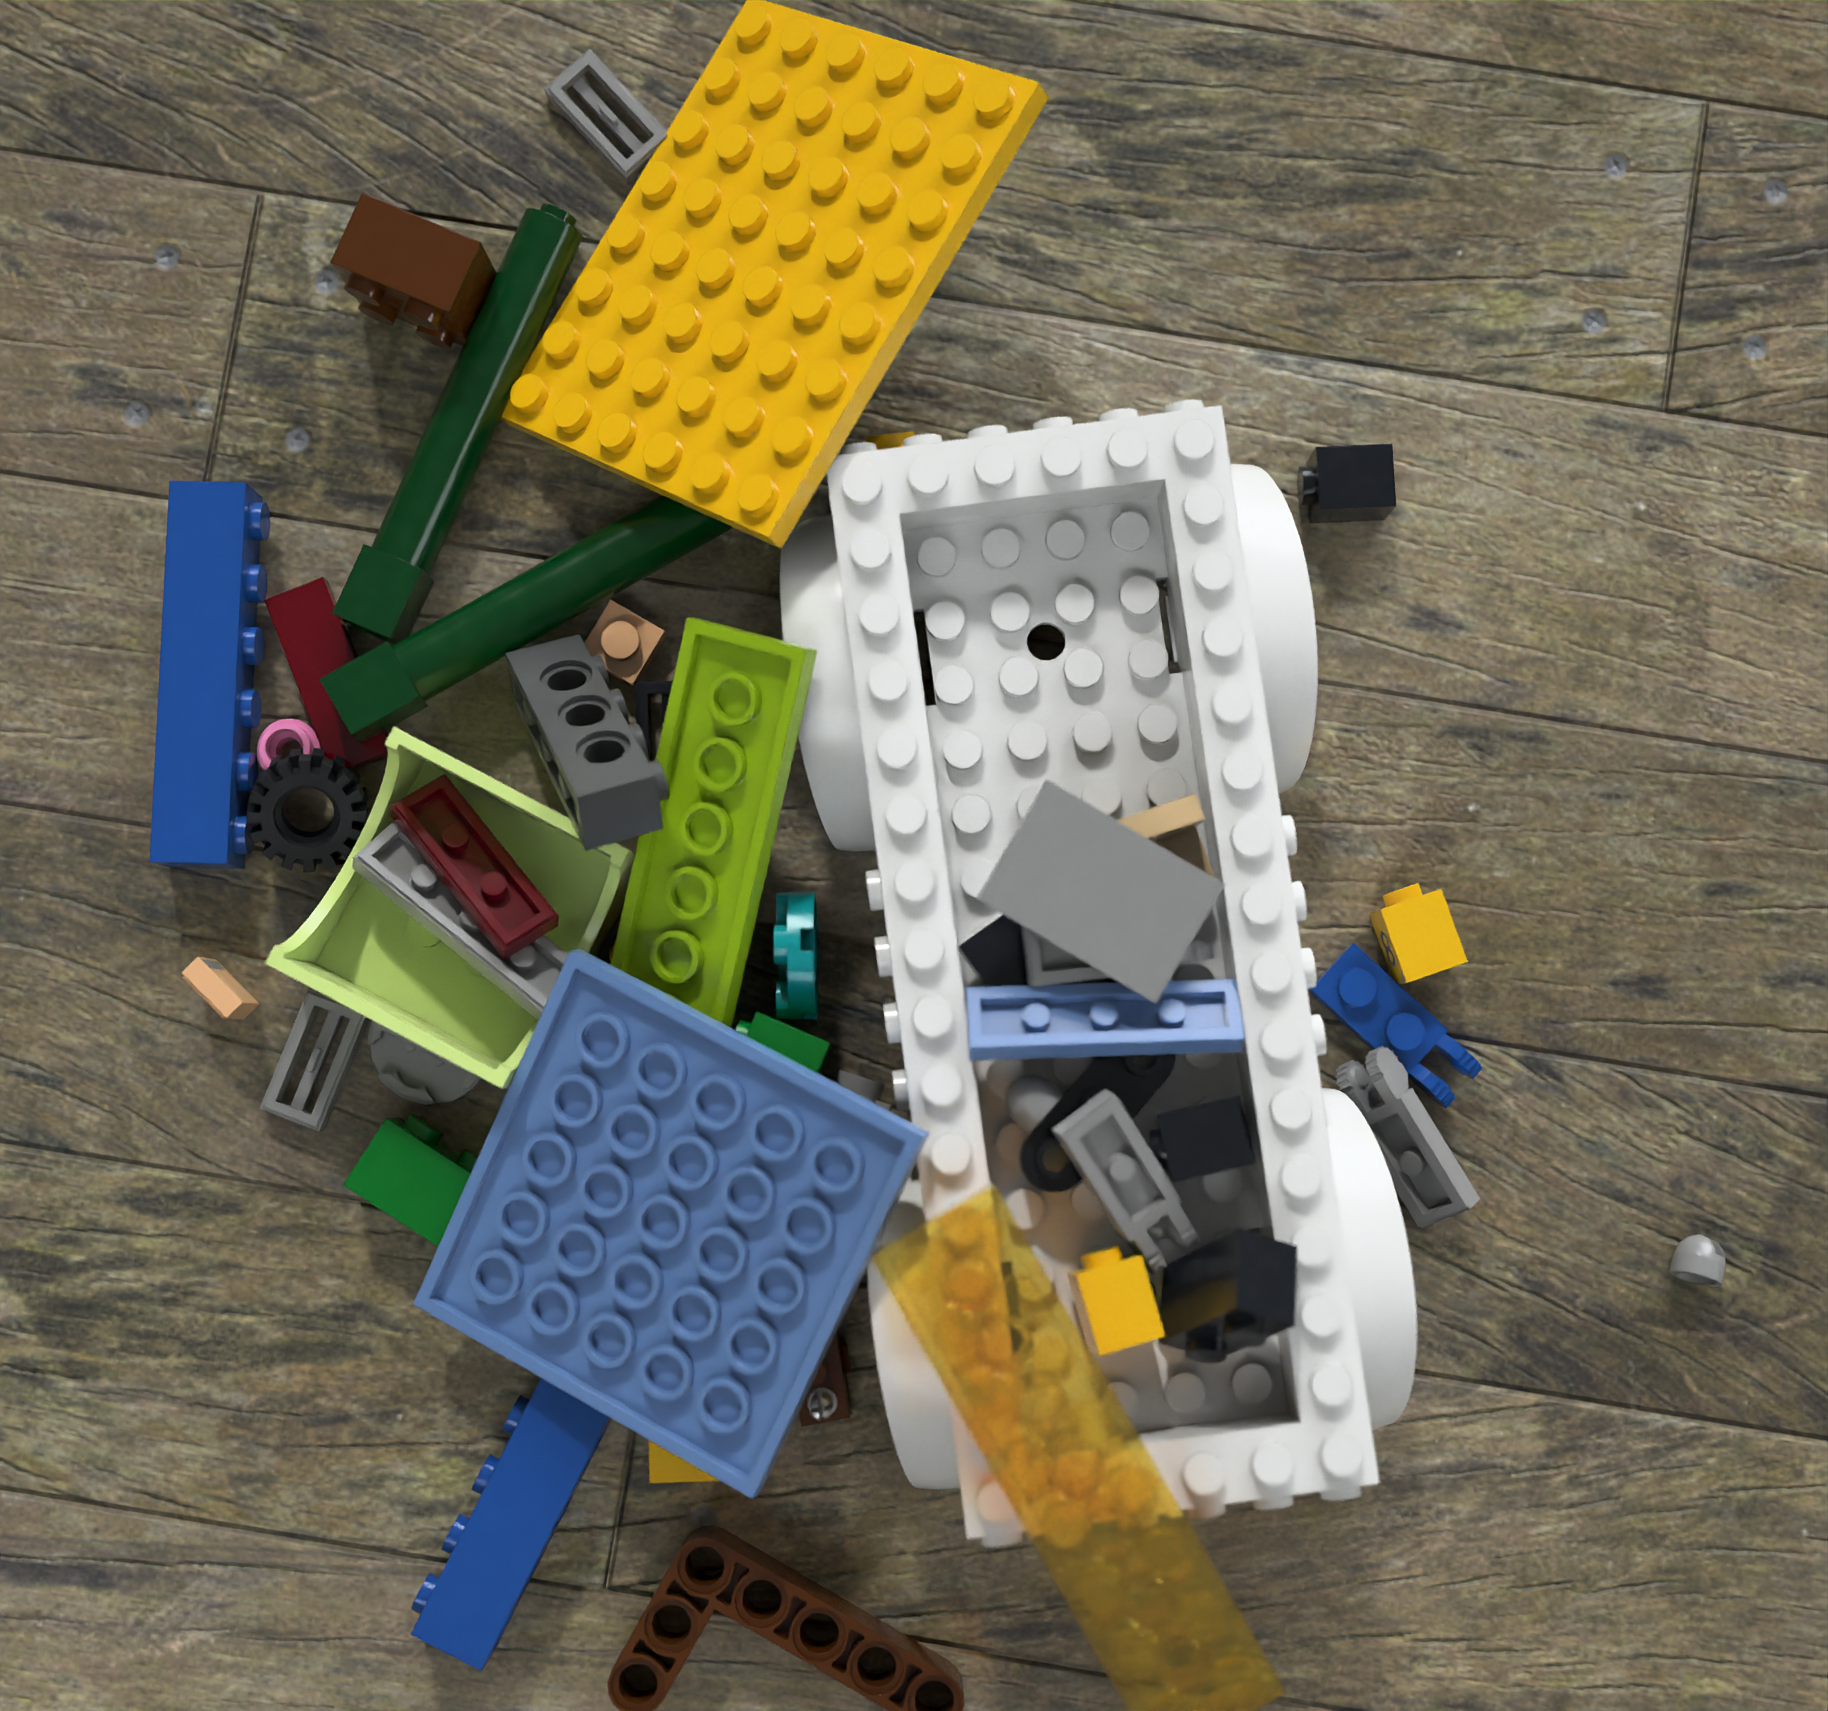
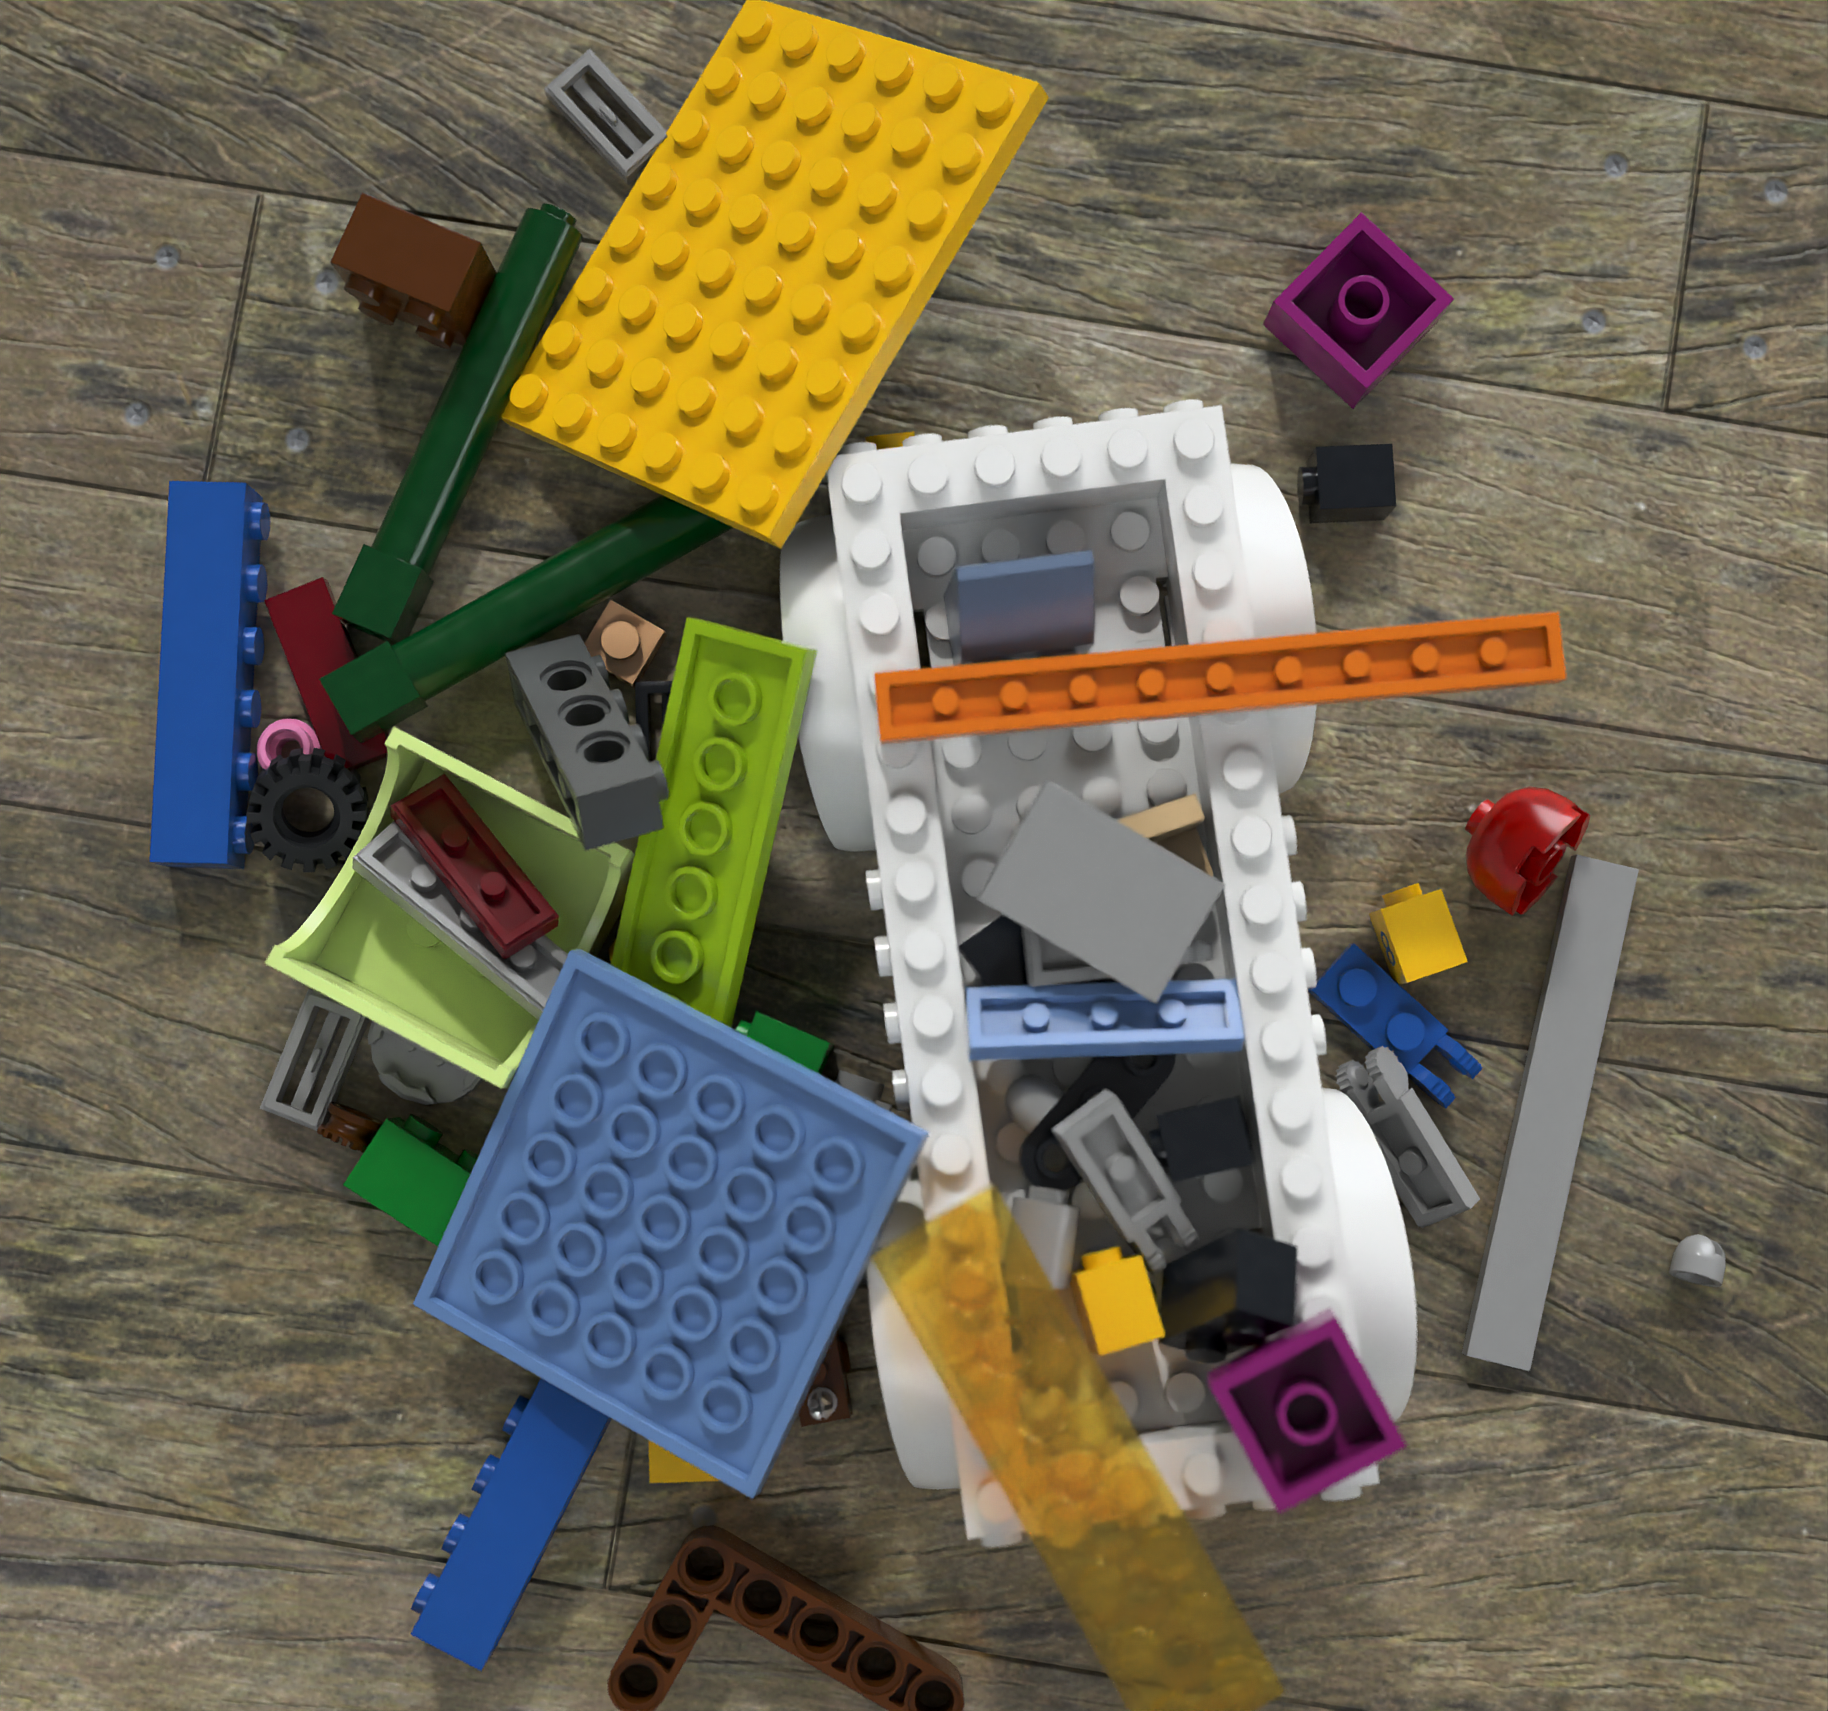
(219, 988): light nougat tile -> none
(350, 1126): none -> reddish brown bush
(796, 955): teal plate -> none
(1021, 609): none -> sand blue slope
(1050, 1230): none -> light grey brick
(1219, 677): none -> orange plate
(1305, 1410): none -> magenta brick
(1357, 310): none -> magenta brick
(1521, 844): none -> red cylinder
(1550, 1112): none -> light grey tile

